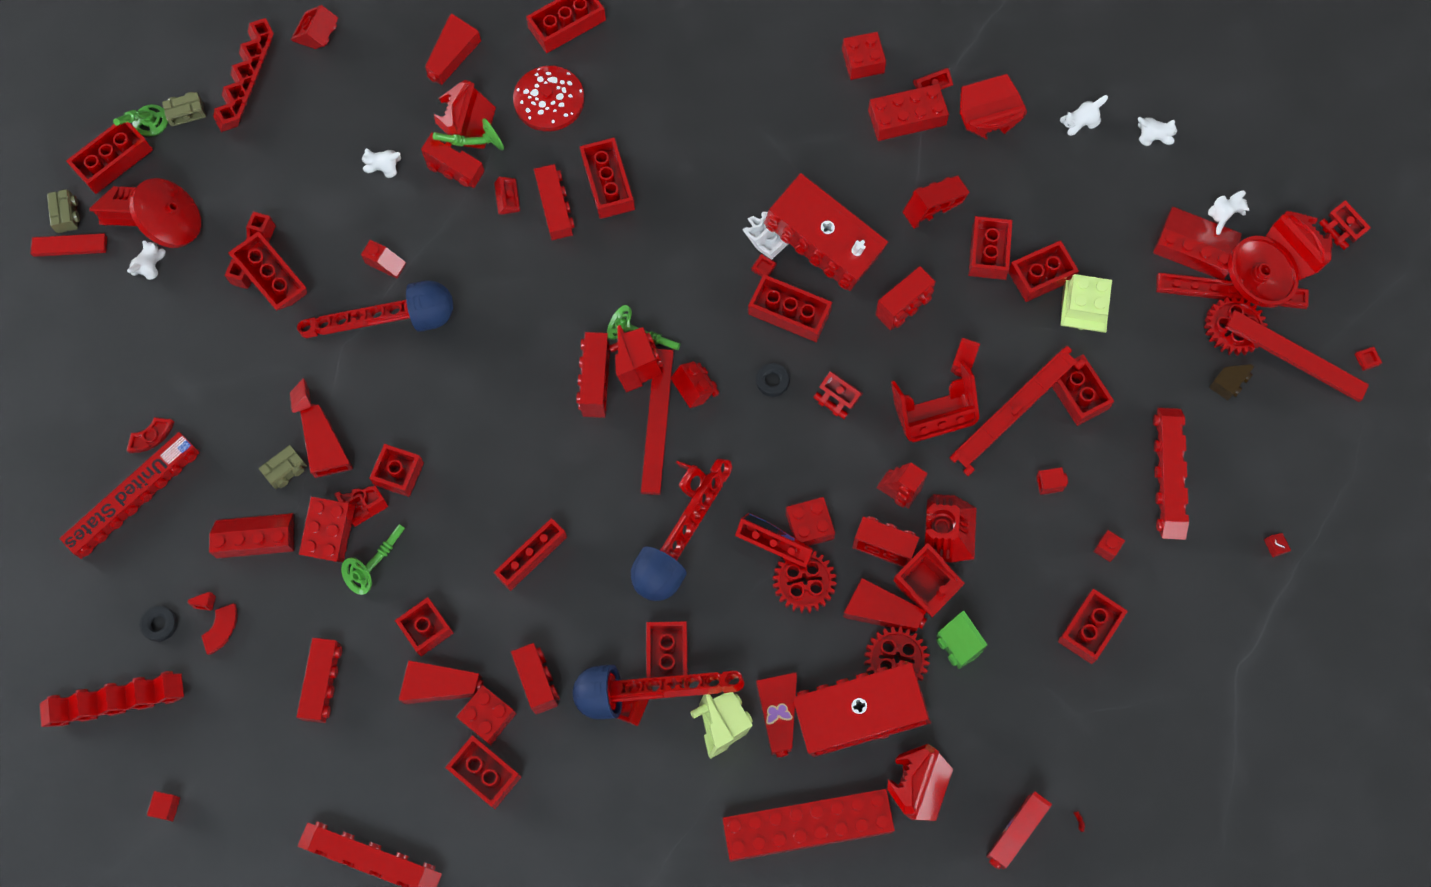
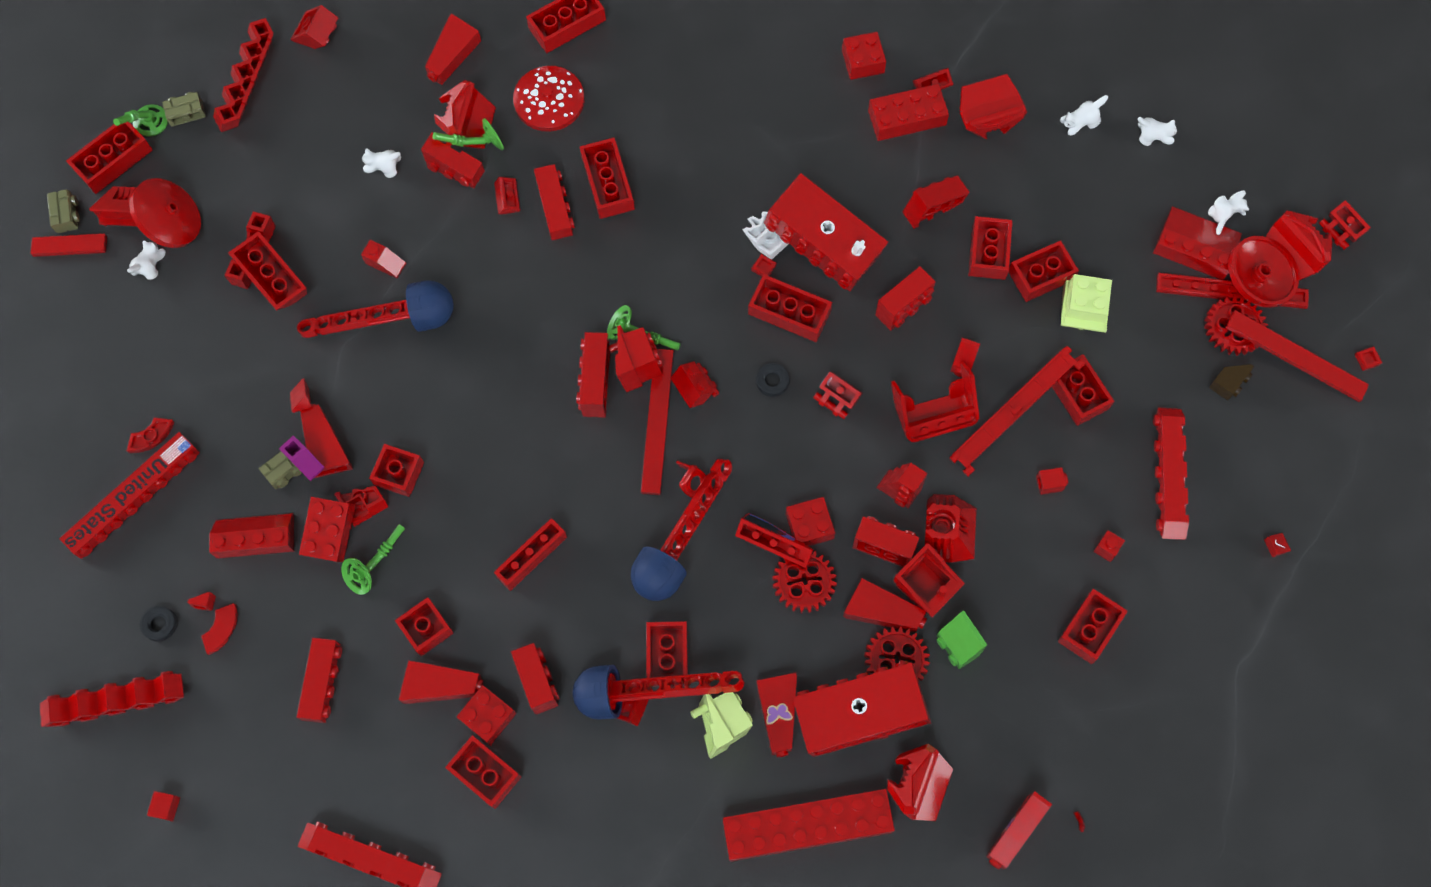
(301, 458): none -> magenta slope

